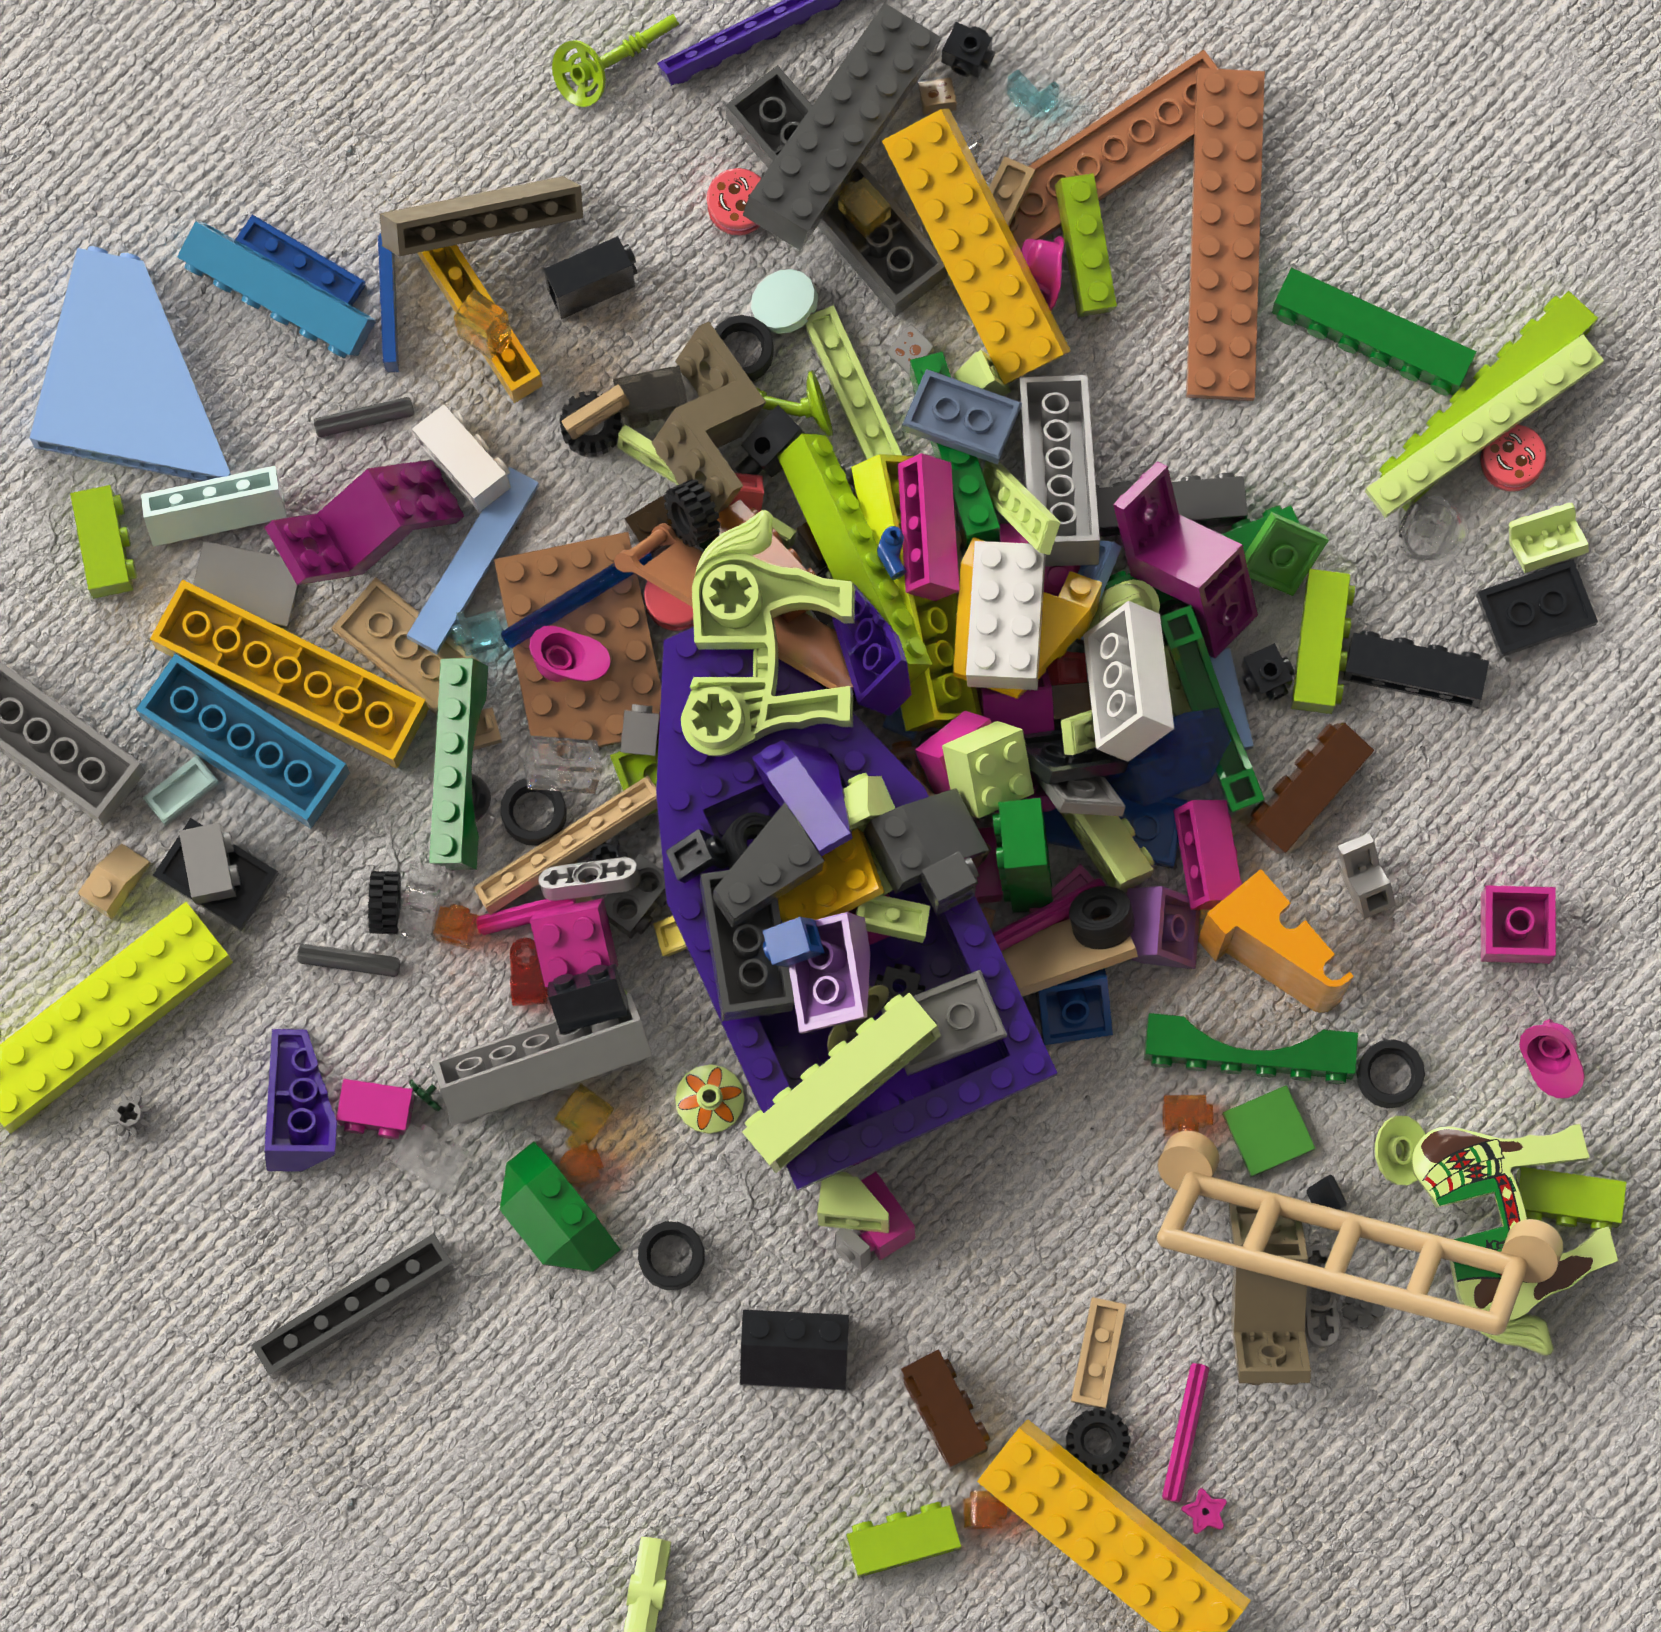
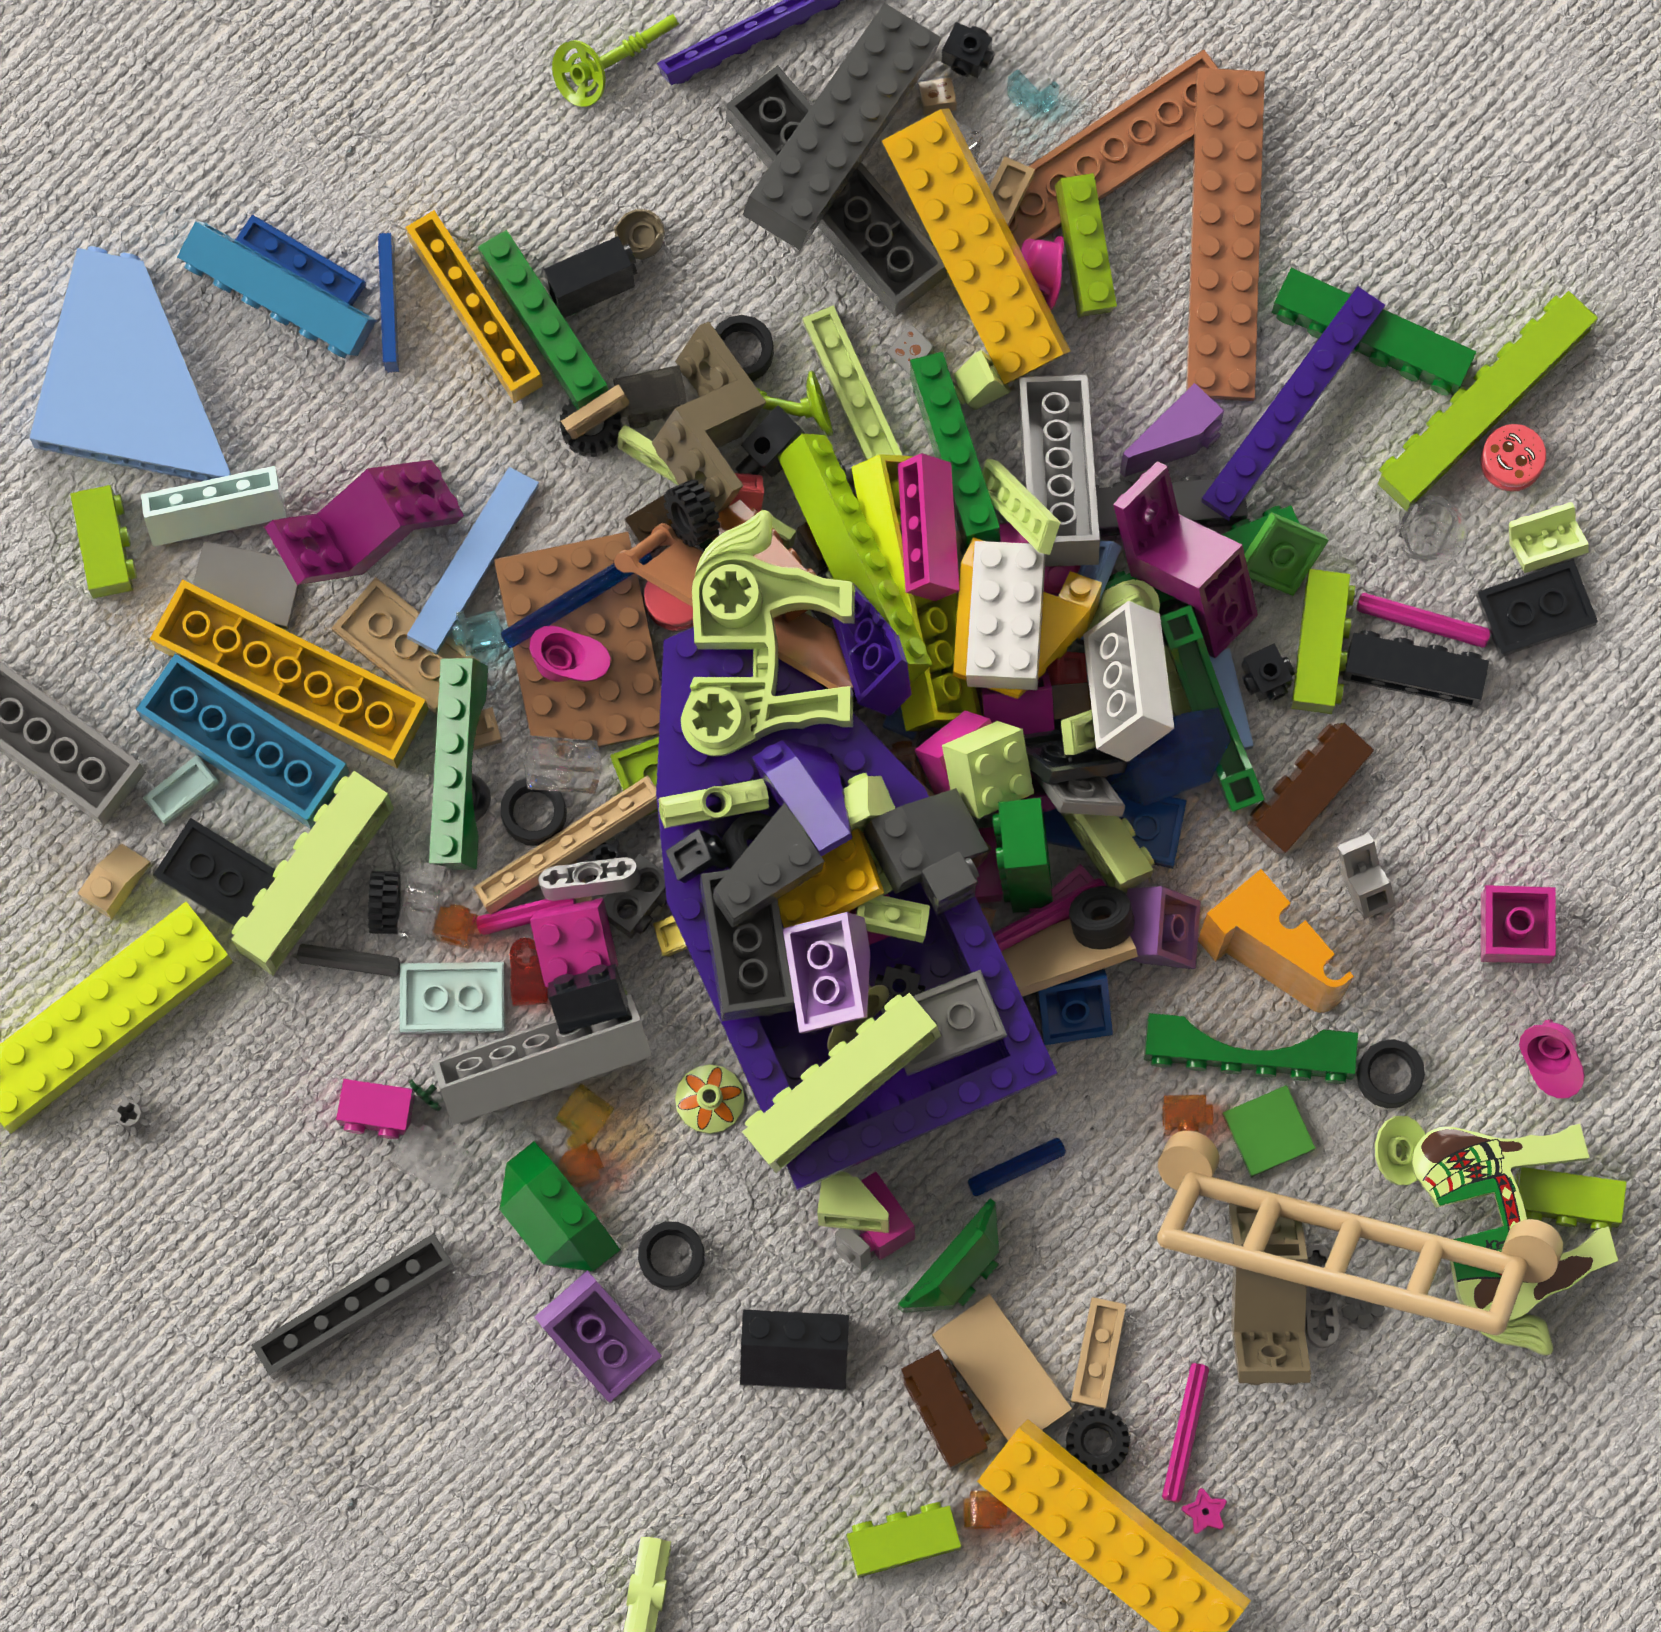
(208, 863): light grey brick -> none
(299, 1113): dark purple wedge -> none
(312, 872): none -> yellowish green brick
(363, 417): dark grey axle -> none
(452, 998): none -> light aqua tile
(462, 457): white brick -> none
(481, 216): dark tan brick -> none
(483, 325): clear yellow brick -> none
(542, 320): none -> green brick
(598, 1336): none -> medium lavender slope
(639, 730): light grey brick -> none
(642, 232): none -> dark tan hair
(692, 807): none -> yellowish green piece
(728, 199): coral head -> none
(784, 300): light aqua tile -> none
(792, 942): brick -> none
(864, 206): clear yellow brick -> none
(889, 551): blue arm -> none
(958, 1267): none -> green wedge
(961, 416): sand blue tile -> none
(1000, 1369): none -> tan tile
(1016, 1167): none -> clear blue axle
(1177, 433): none -> medium lavender slope
(1207, 852): dark pink brick -> none
(1293, 403): none -> dark purple plate
(1327, 1193): black slope -> none
(1423, 620): none -> dark pink axle
(1484, 426): yellowish green plate -> none

